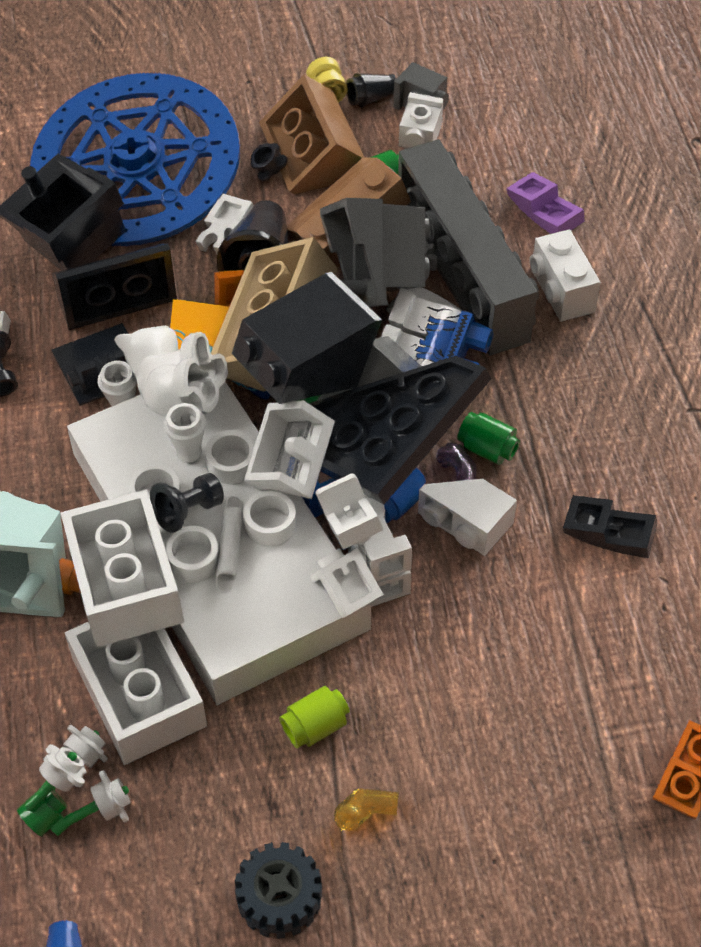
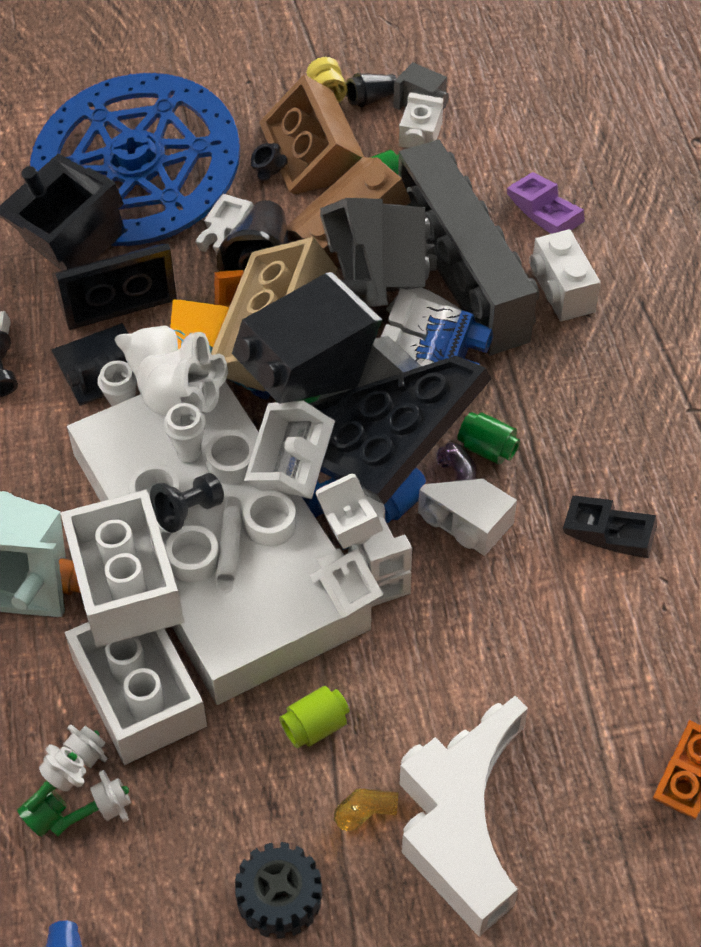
(453, 840): none -> white arch

